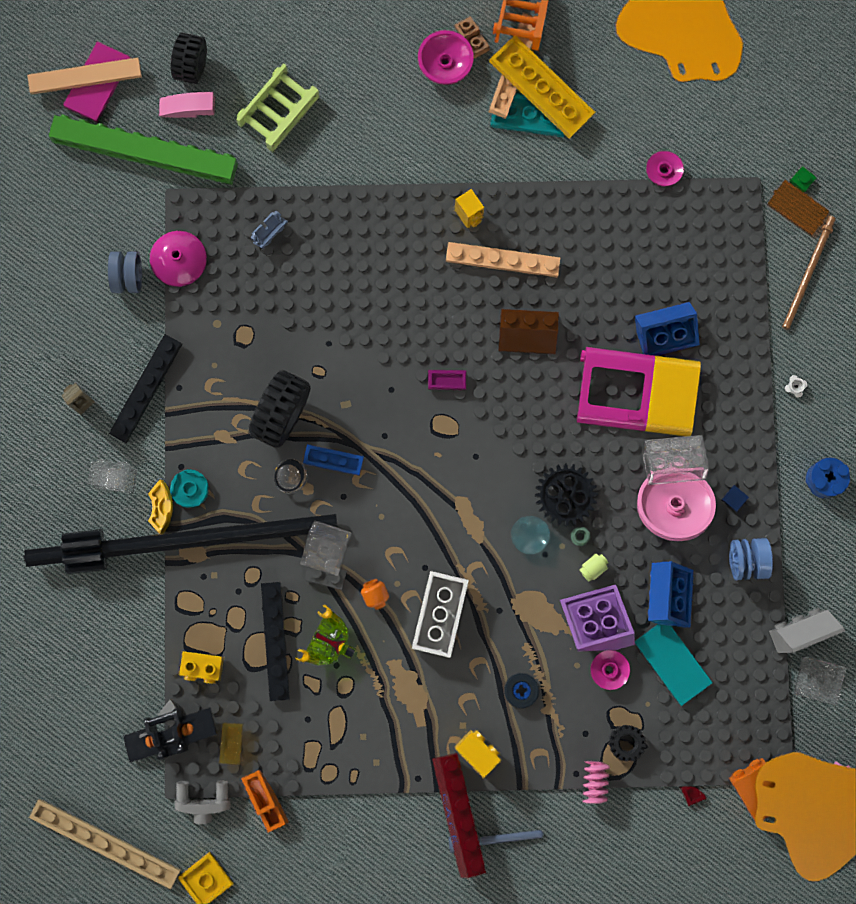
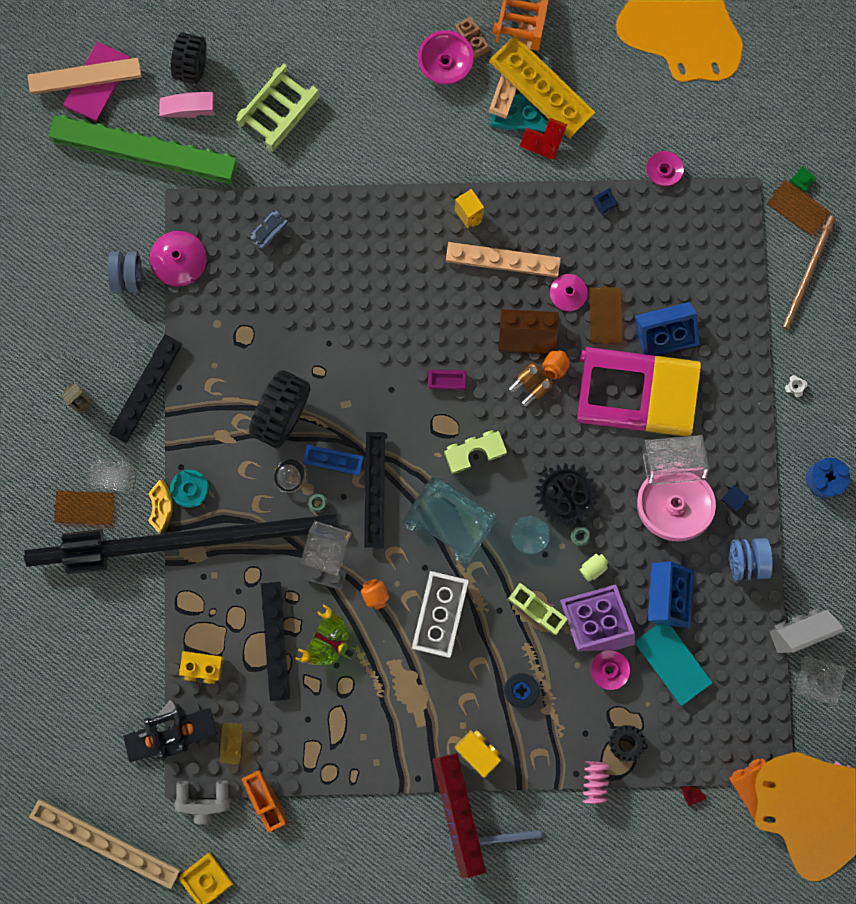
(84, 507): none -> clear orange piece
(313, 499): none -> sand green plate
(374, 490): none -> black plate
(451, 518): none -> clear light blue windscreen
(490, 444): none -> yellowish green arch
(534, 381): none -> clear orange piece
(537, 609): none -> yellowish green arch
(547, 143): none -> red plate
(556, 364): none -> orange head
(566, 301): none -> dark pink dish
(605, 201): none -> dark blue tile
(605, 315): none -> clear orange piece

